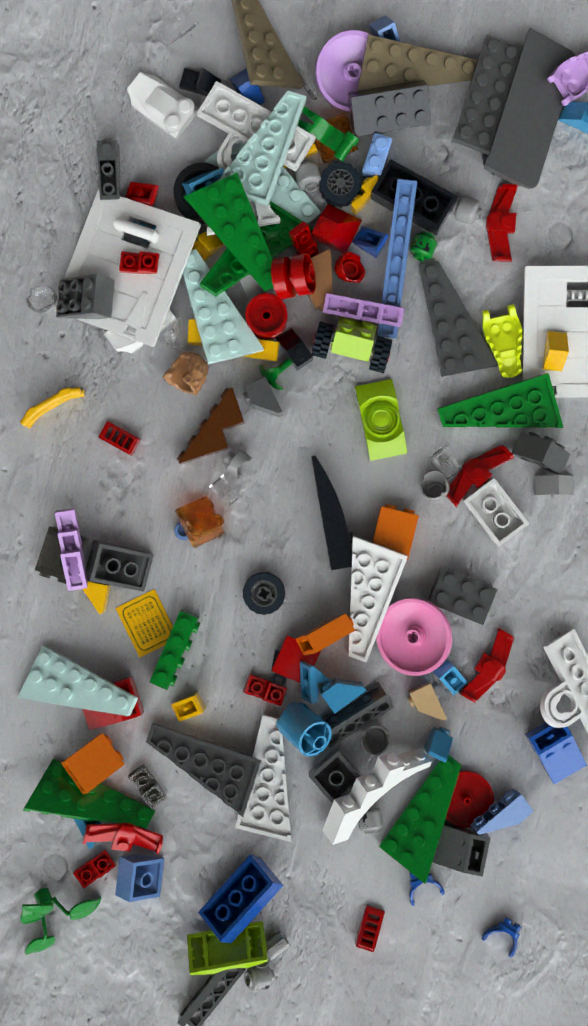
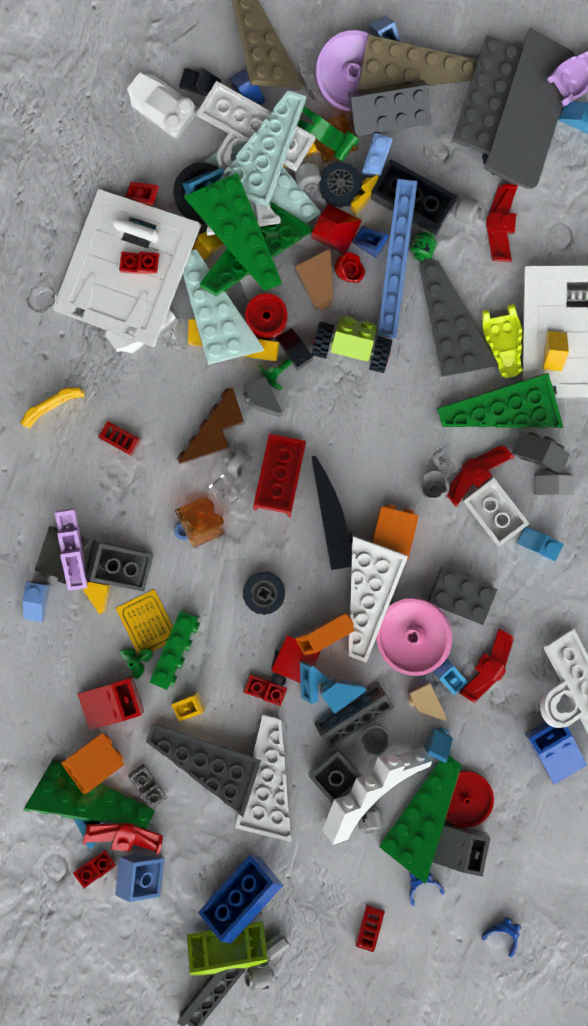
(34, 912): green plant -> none
(35, 600): none -> medium blue slope
(66, 683): light aqua wing -> none
(85, 297): dark grey slope -> none
(108, 169): dark grey slope -> none
(134, 661): none -> green plant
(187, 373): medium nougat hair -> none
(279, 474): none -> red plate
(293, 276): red wheel -> none
(302, 240): red slope -> none
(304, 729): dark azure cylinder -> none
(363, 310): lavender slope -> none
(381, 419): lime slope -> none
(505, 813): medium blue slope -> none
(540, 544): none -> dark azure slope

